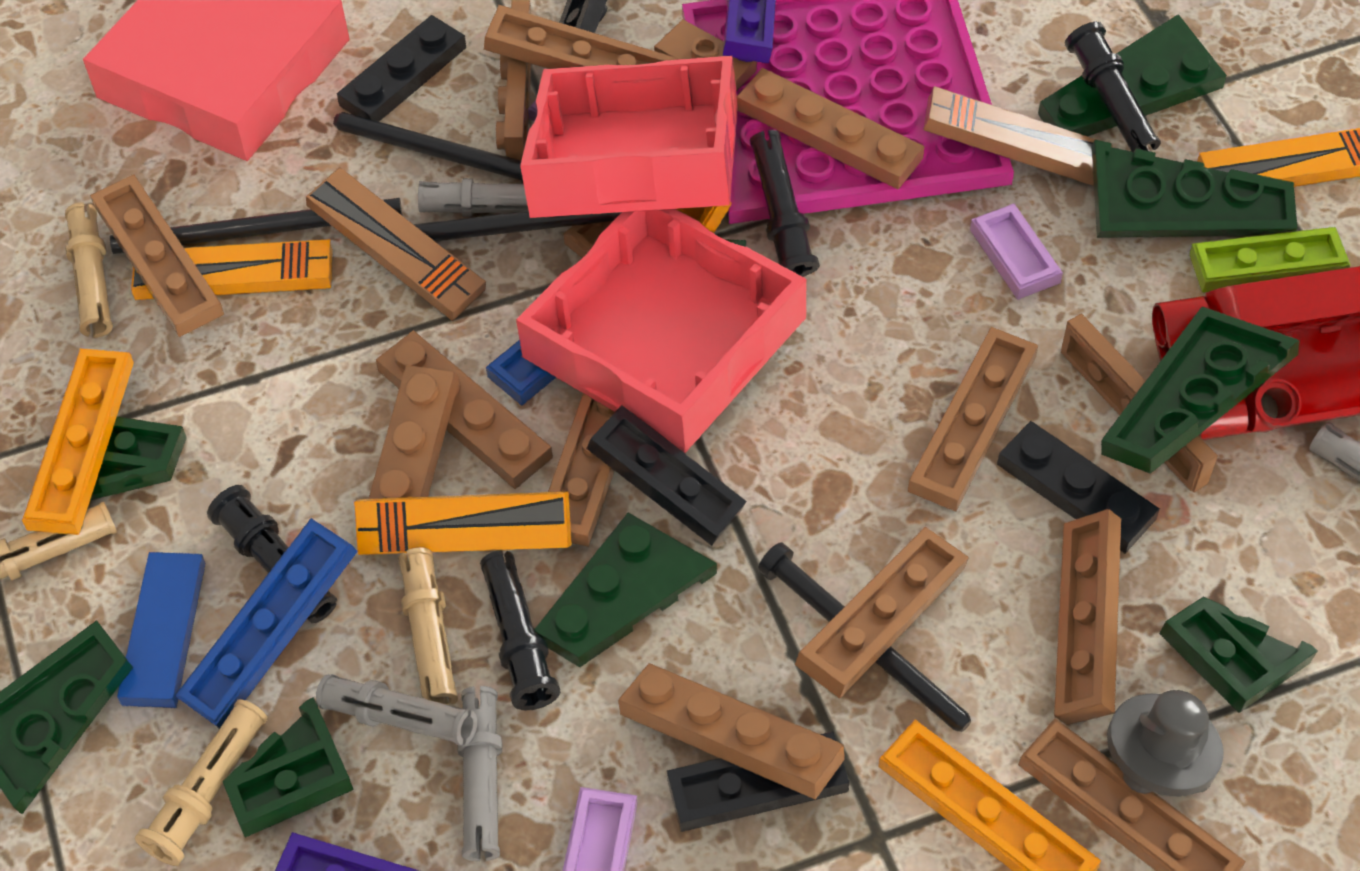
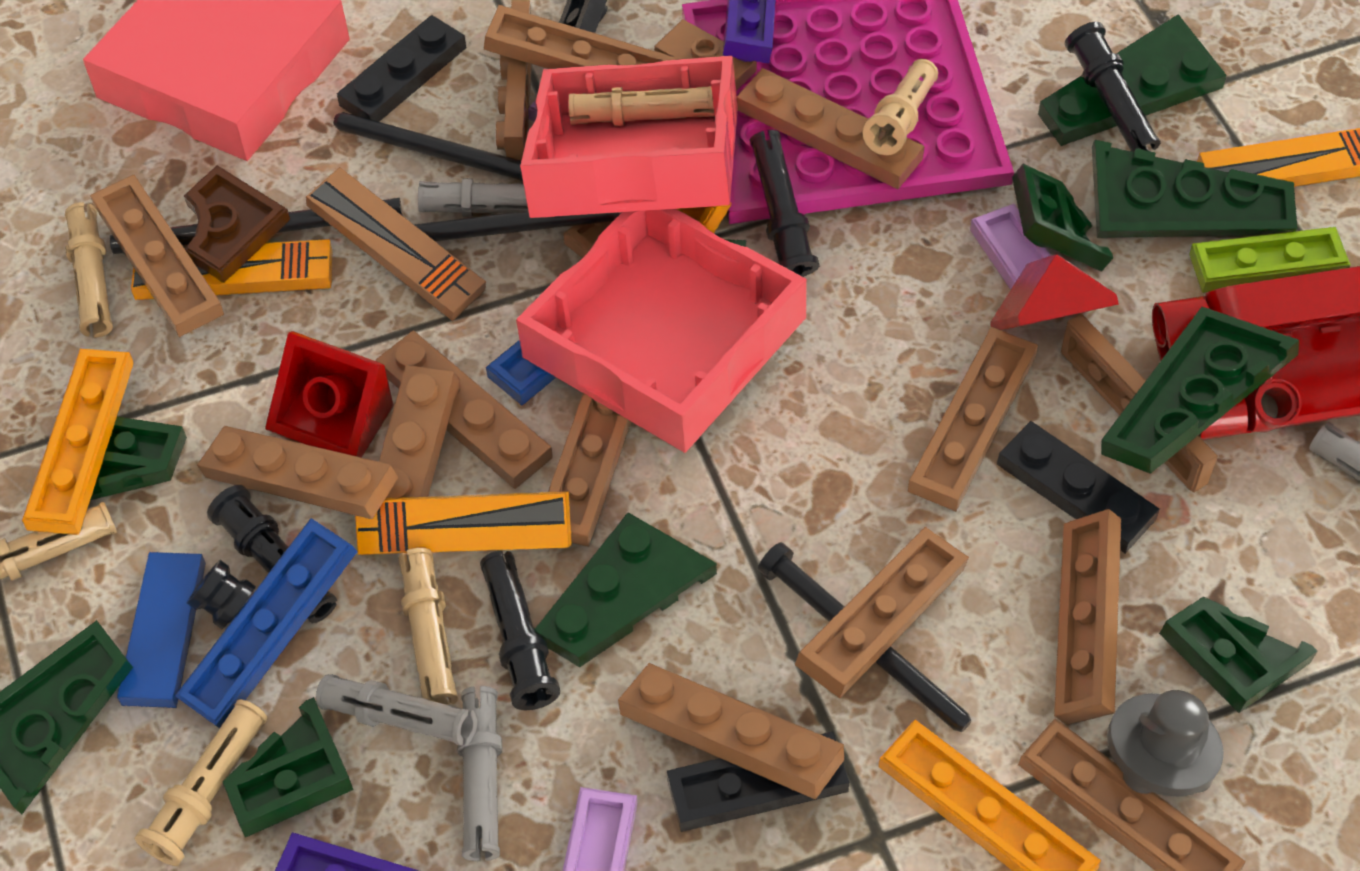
(221, 594): none -> black wheel
(231, 222): none -> reddish brown tile
(298, 471): none -> medium nougat plate
(328, 396): none -> red slope
(640, 105): none -> tan pin
(666, 475): black plate -> none
(898, 112): none -> tan pin
(1009, 134): tile -> none
(1050, 291): none -> red slope
(1054, 219): none -> dark green wing

